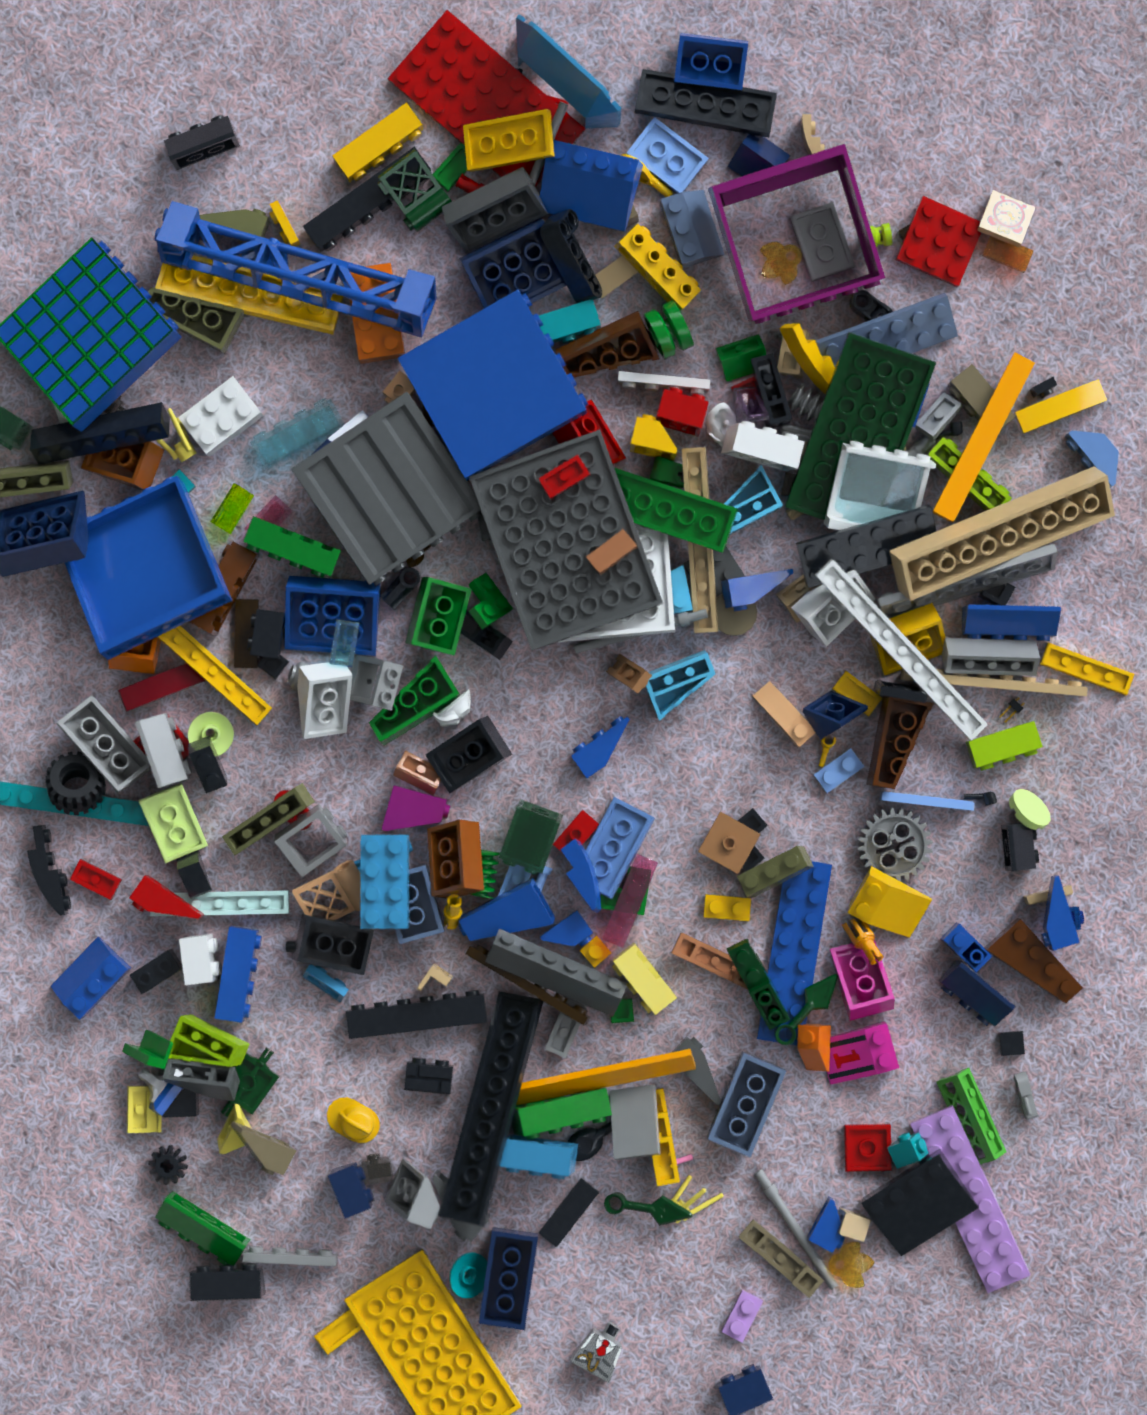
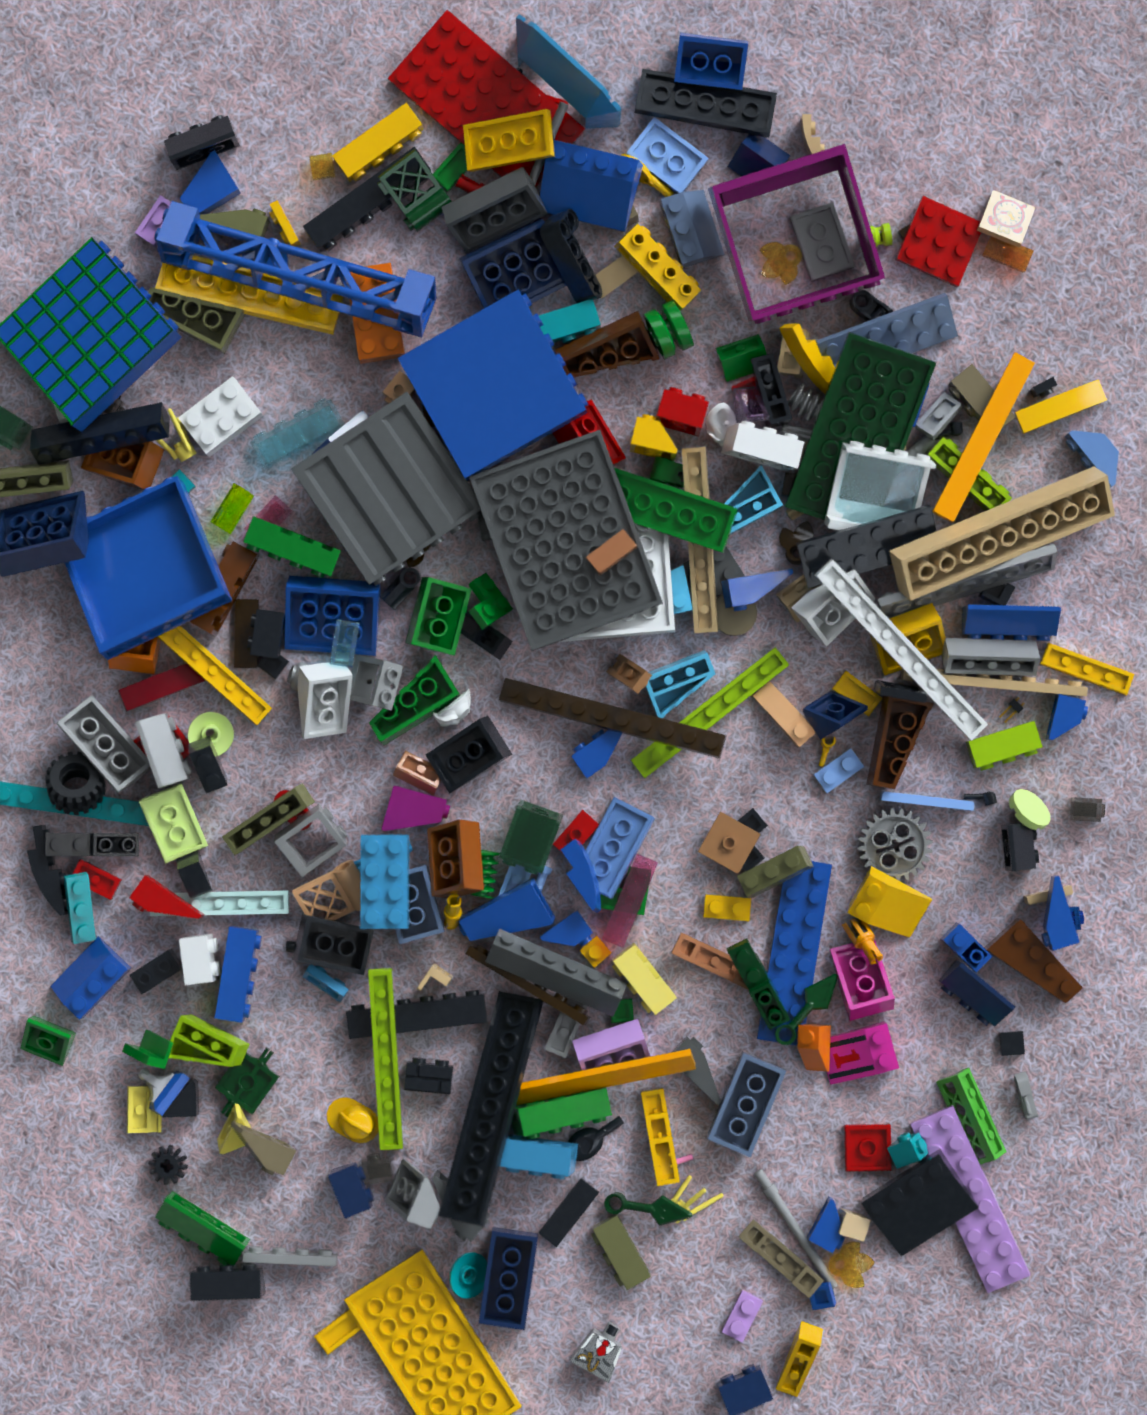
(47, 1040): none -> green slope
(79, 907): none -> teal plate
(91, 844): none -> black slope
(153, 221): none -> lavender plate
(203, 1078): dark grey slope -> none
(210, 186): none -> blue slope
(322, 166): none -> clear yellow plate
(385, 1058): none -> lime plate
(564, 476): red plate -> none
(611, 1046): none -> lavender slope
(612, 718): none -> dark brown plate
(620, 1252): none -> olive brick
(634, 1122): light grey tile -> none
(653, 382): white plate -> none
(683, 619): light grey bar -> none
(715, 708): none -> lime plate
(789, 539): none -> dark brown plate
(800, 1358): none -> yellow slope
(823, 1297): none -> blue plate
(1065, 715): none -> blue slope
(1086, 809): none -> clear smoke brick

